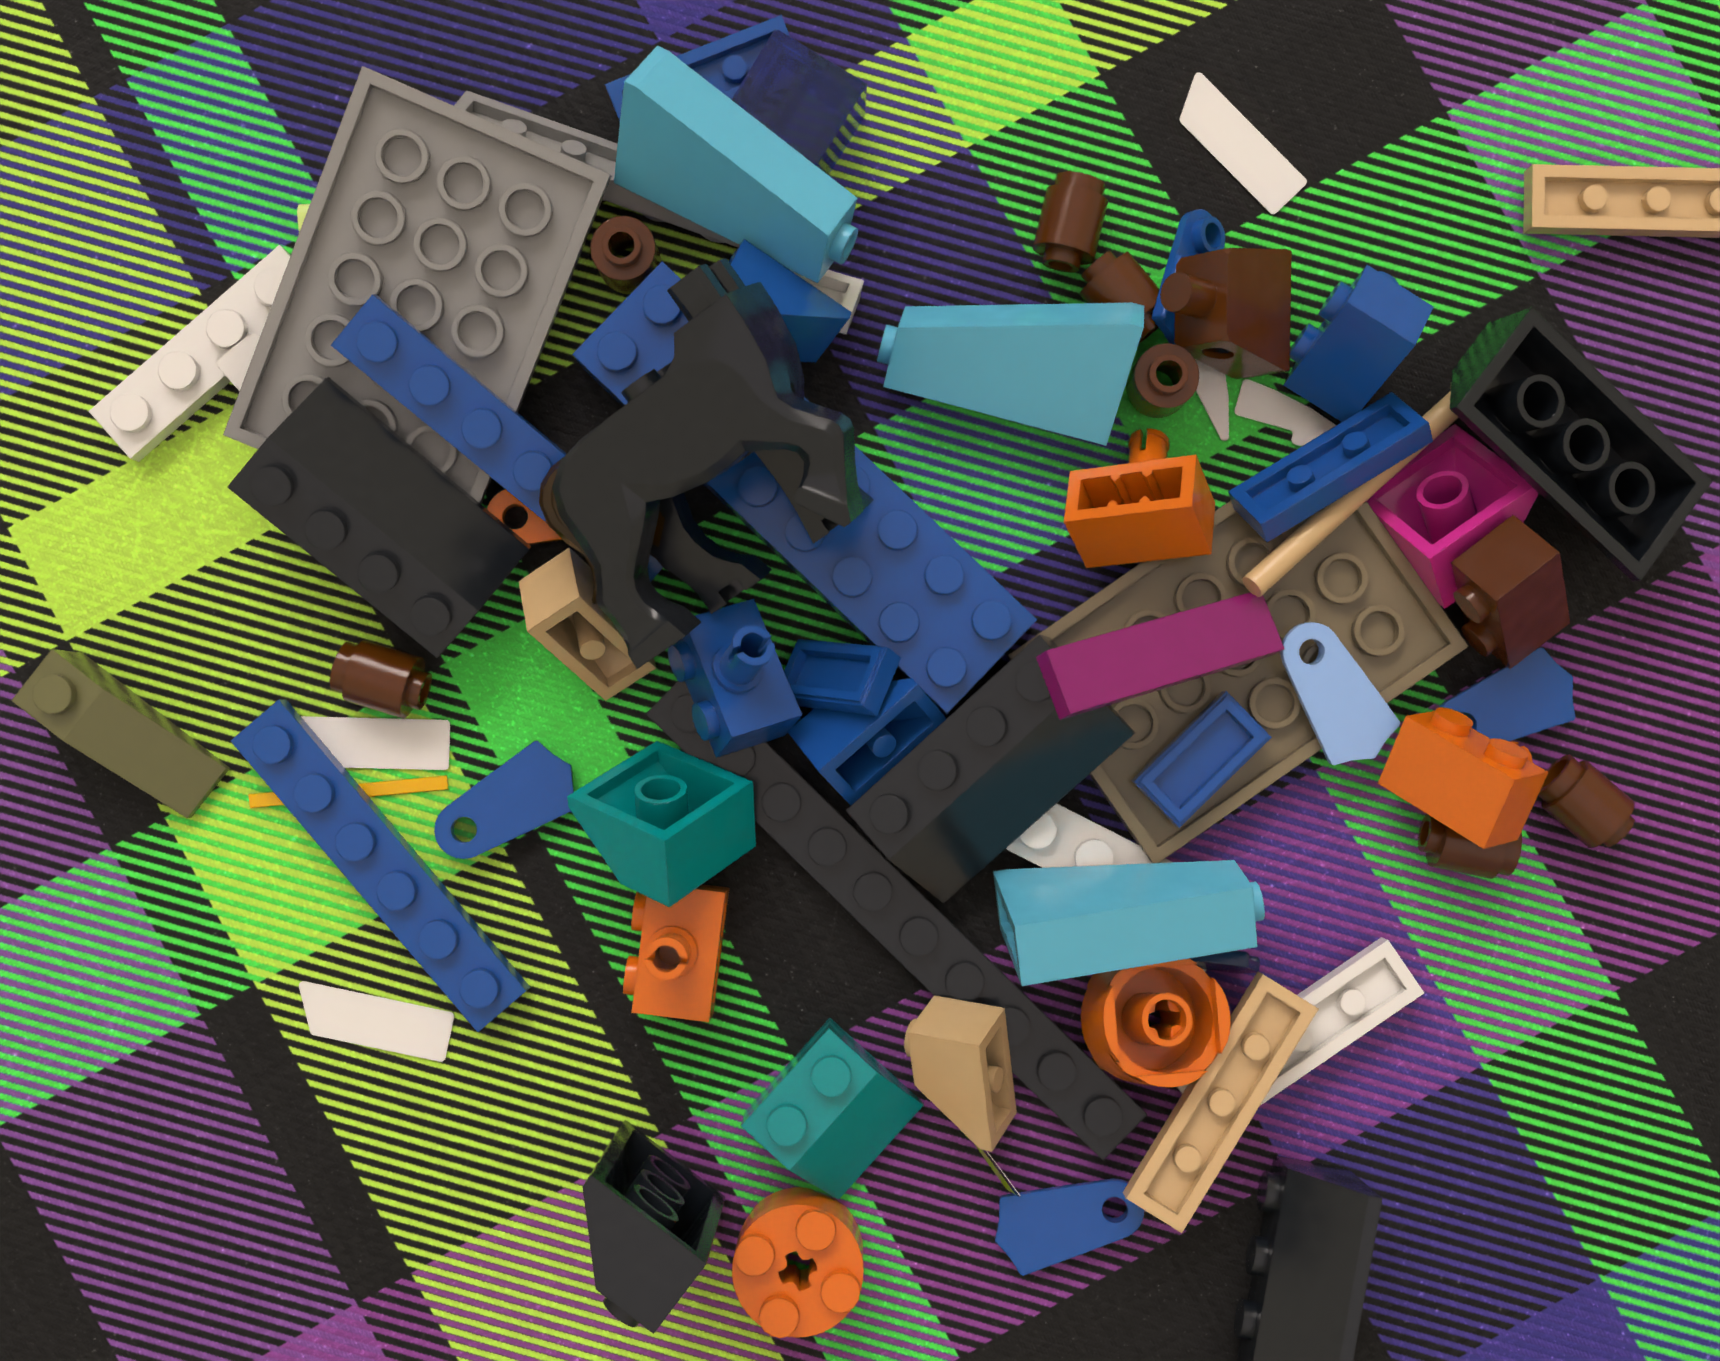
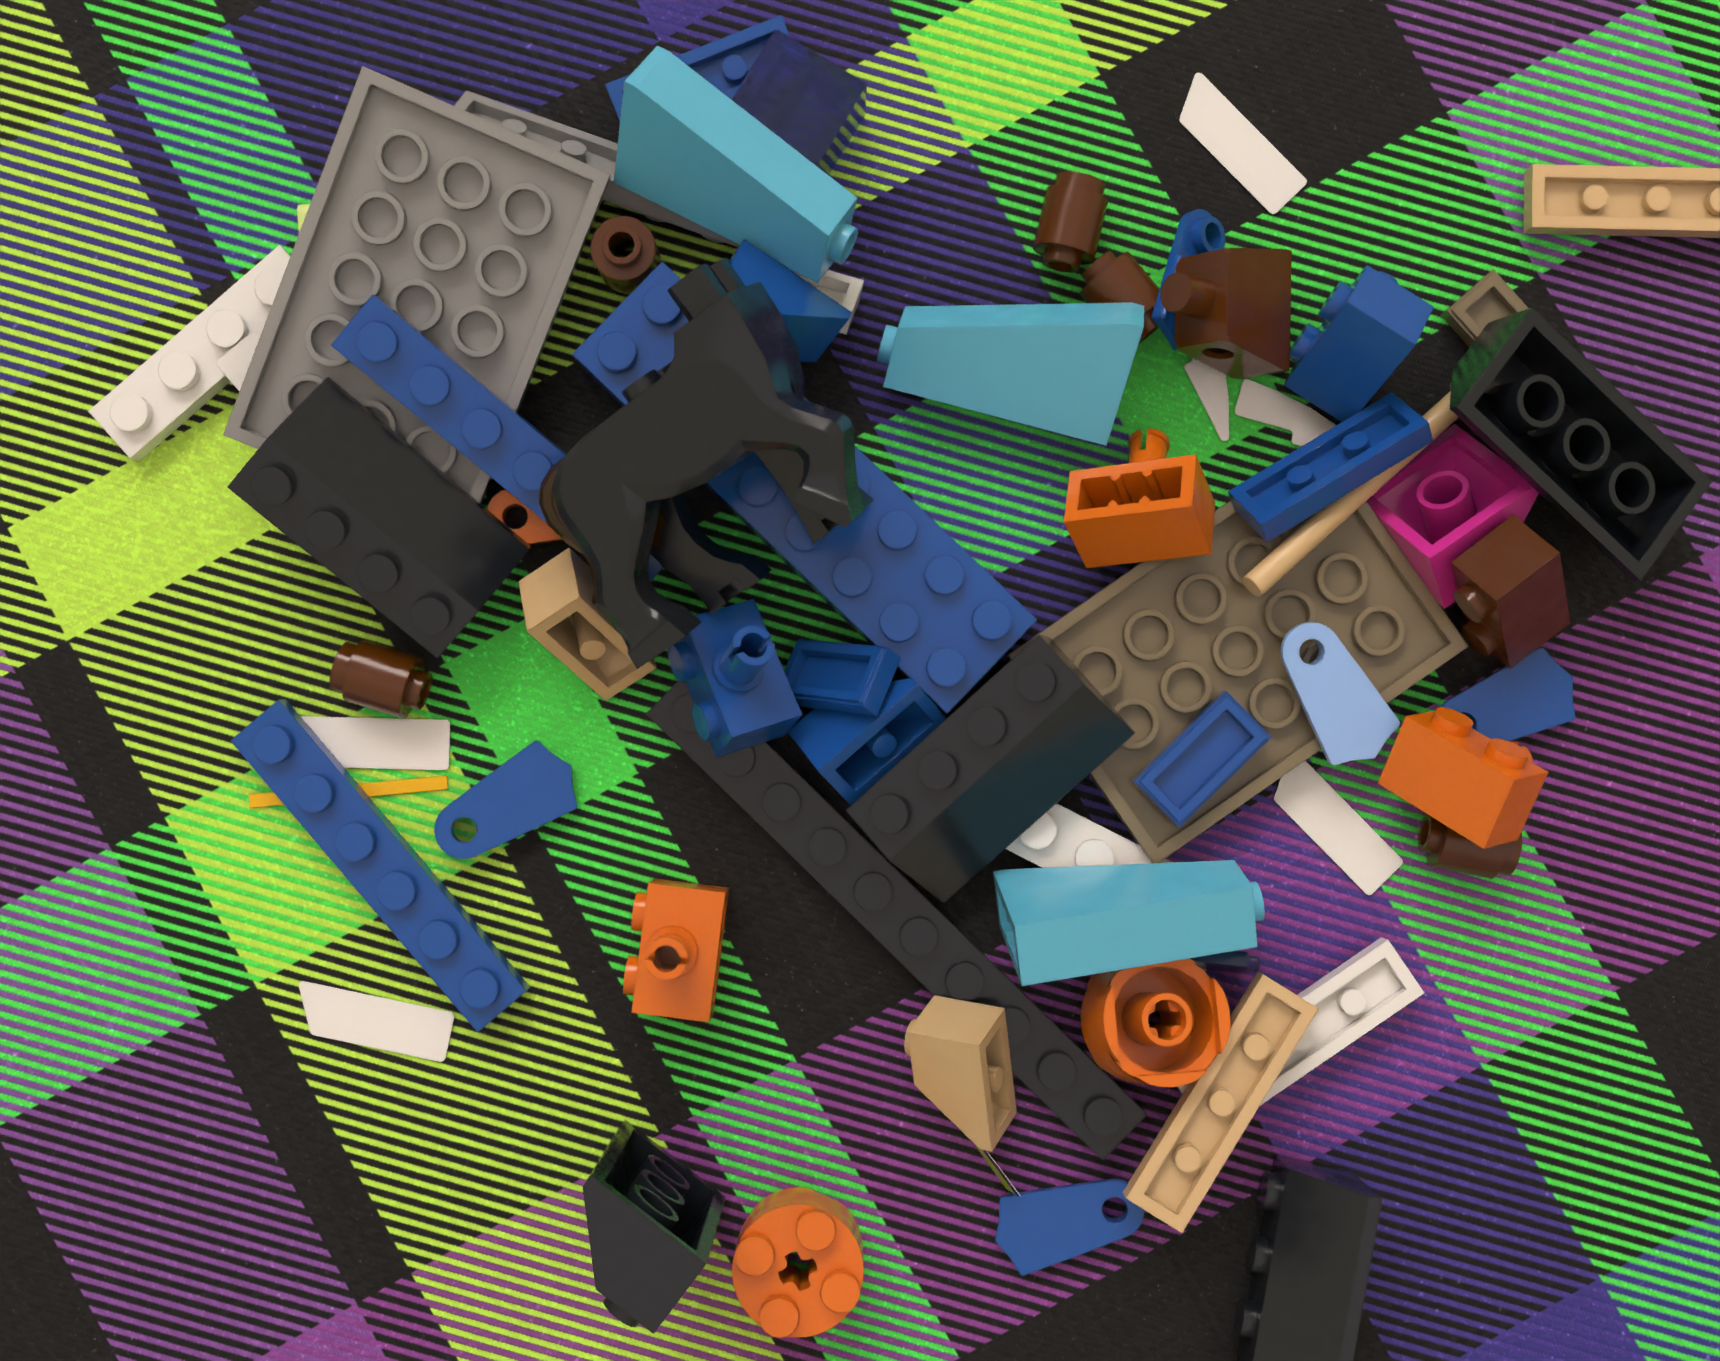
(119, 730): olive slope -> none
(667, 820): teal slope -> none
(830, 1111): teal slope -> none
(1149, 394): reddish brown brick -> none
(1158, 654): magenta tile -> none
(1336, 828): none -> white sticker
(1482, 304): none -> dark tan tile
(1586, 802): reddish brown brick -> none

